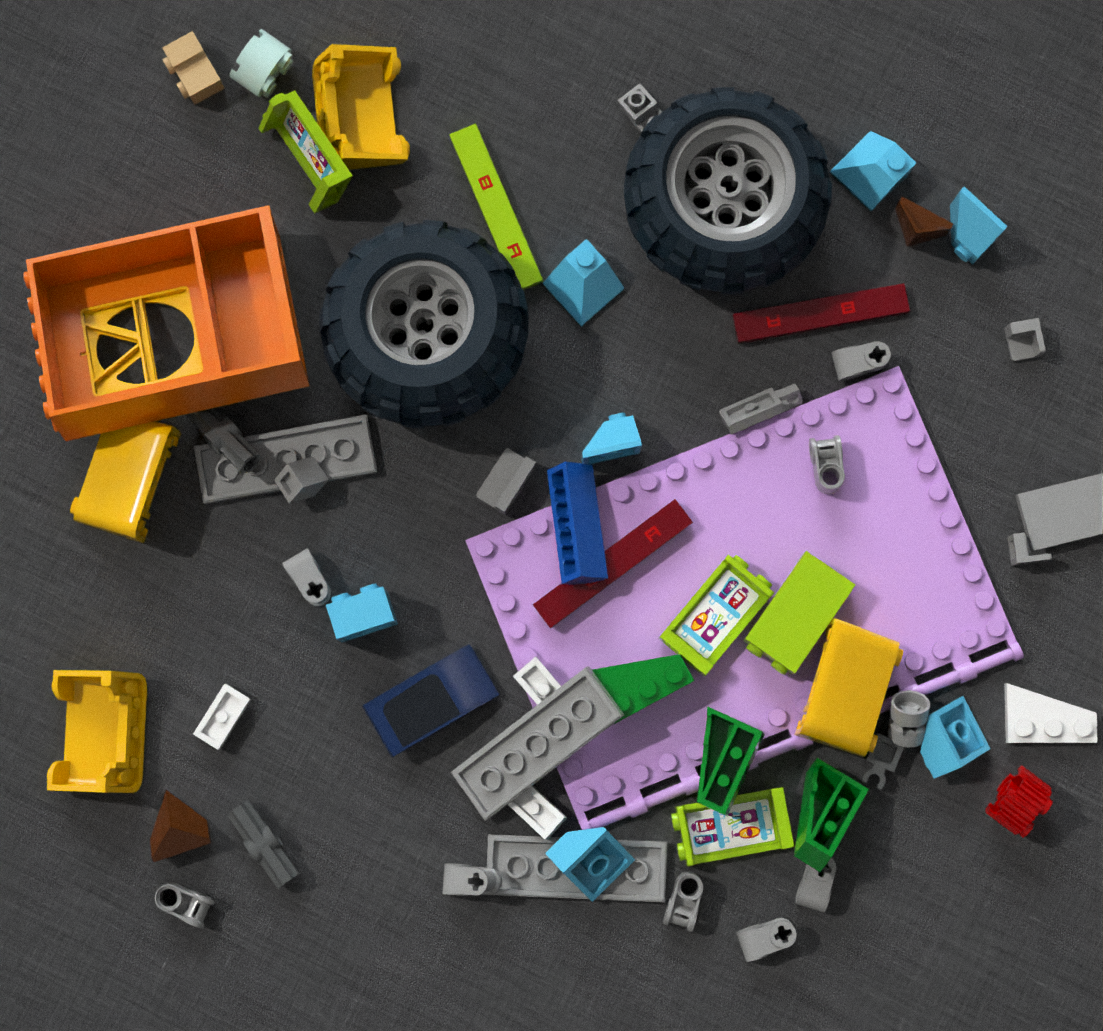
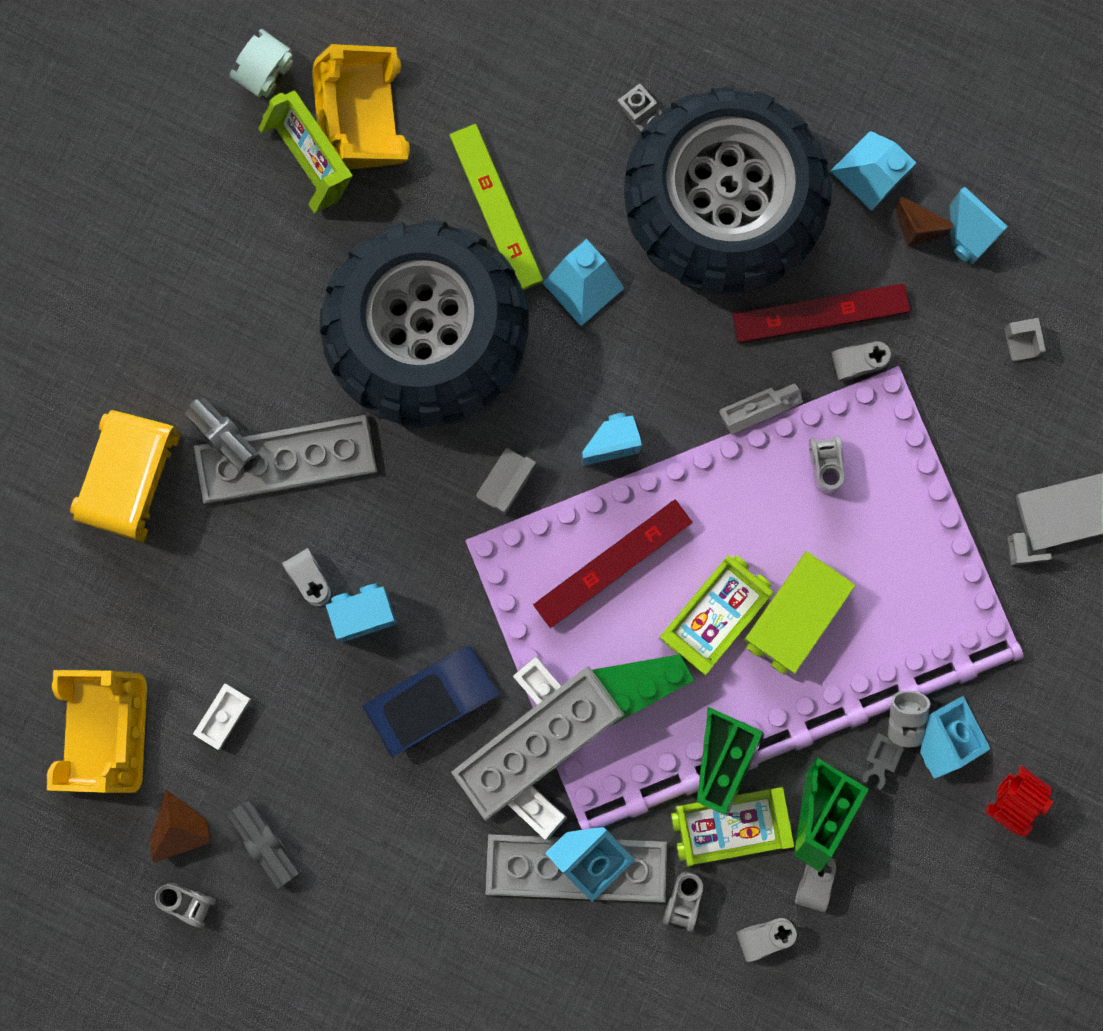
(193, 68): tan brick -> none
(216, 271): orange panel -> none
(301, 479): light grey panel -> none
(467, 880): light grey piece -> none
(577, 523): blue brick -> none
(849, 688): yellow windscreen -> none
(1045, 720): white wing -> none

